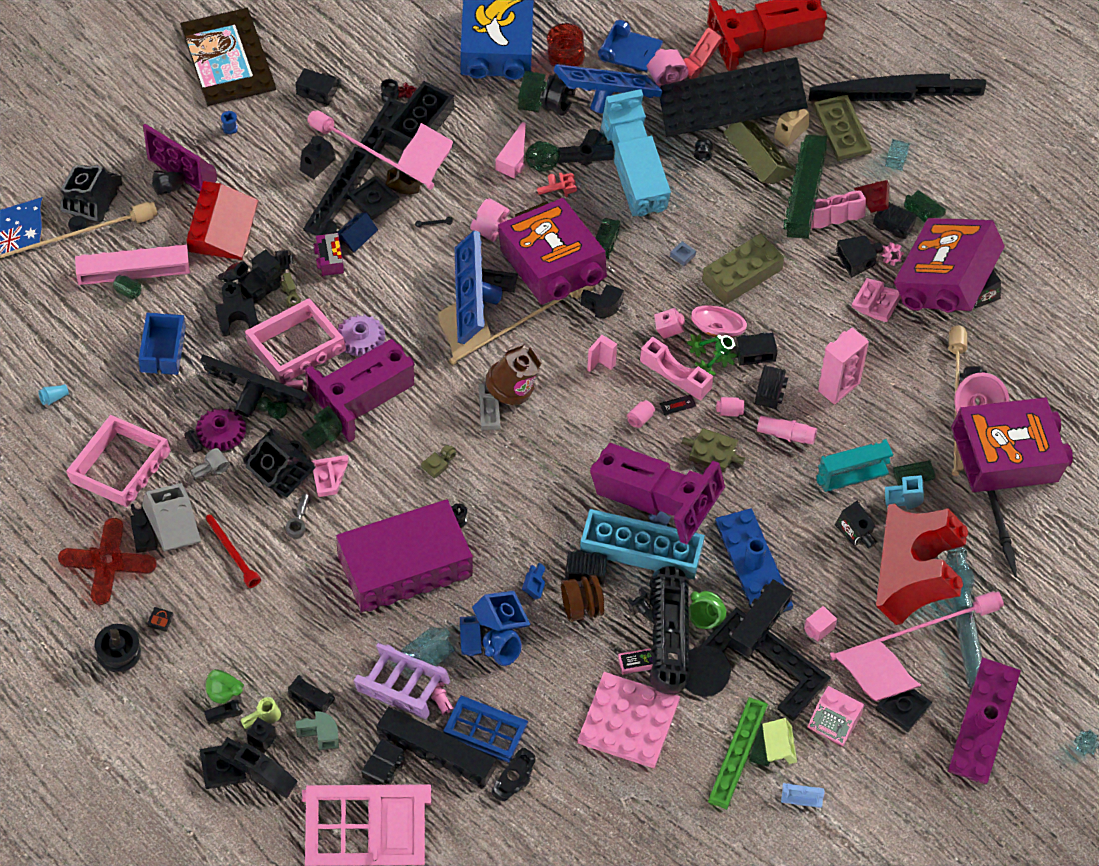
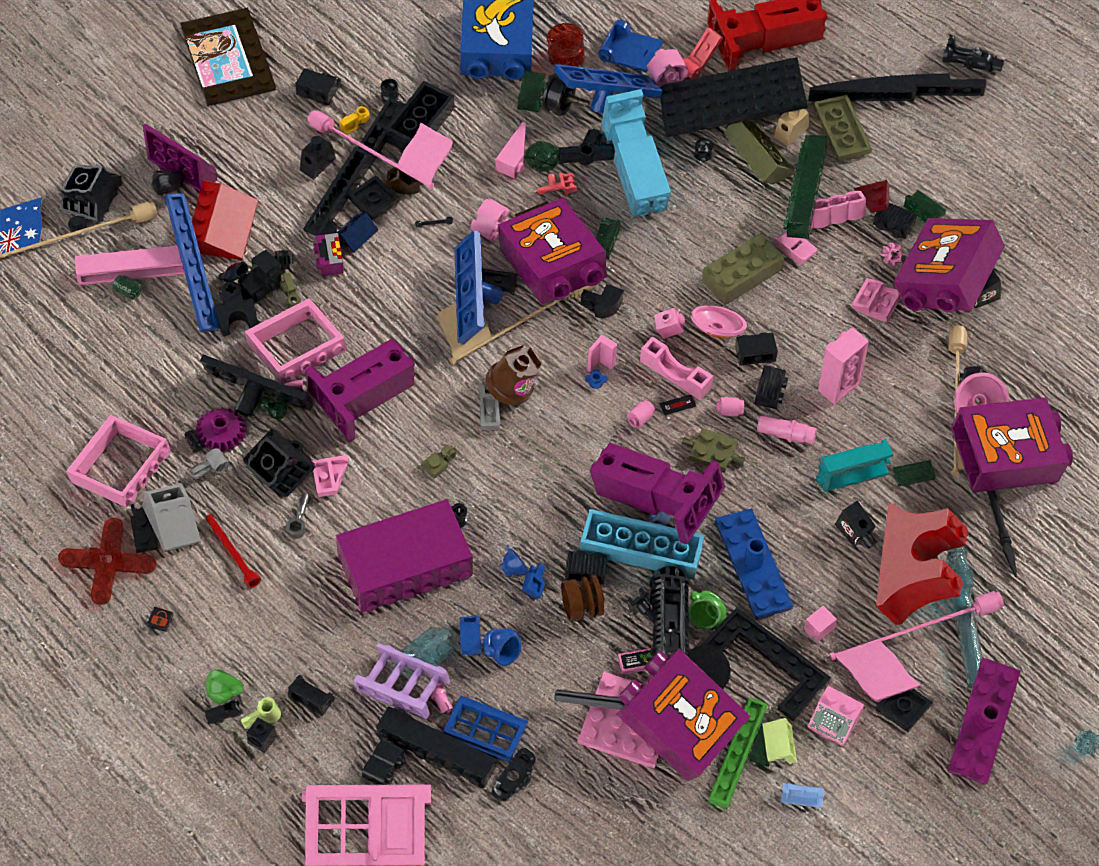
(52, 393): medium azure cone -> none
(117, 647): black wheel -> none
(162, 343): blue piece -> none
(192, 262): none -> blue plate
(217, 771): black plate -> none
(229, 124): blue bush -> none
(258, 765): black slope -> none
(323, 726): sand green brick -> none
(326, 428): clear green brick -> none
(350, 123): none -> yellow plate
(361, 343): lavender gear -> none
(406, 90): dark red plant -> none
(501, 611): blue slope -> none
(513, 564): none -> blue piece
(588, 699): none -> black axle
(596, 383): none -> blue plate
(681, 713): none -> magenta brick
(683, 253): sand blue plate -> none
(723, 348): plant -> none
(760, 618): black brick -> none
(799, 254): none -> bright pink piece
(858, 254): black torso -> none
(897, 154): clear light blue brick -> none
(909, 494): medium azure brick -> none
(971, 58): none -> black piece

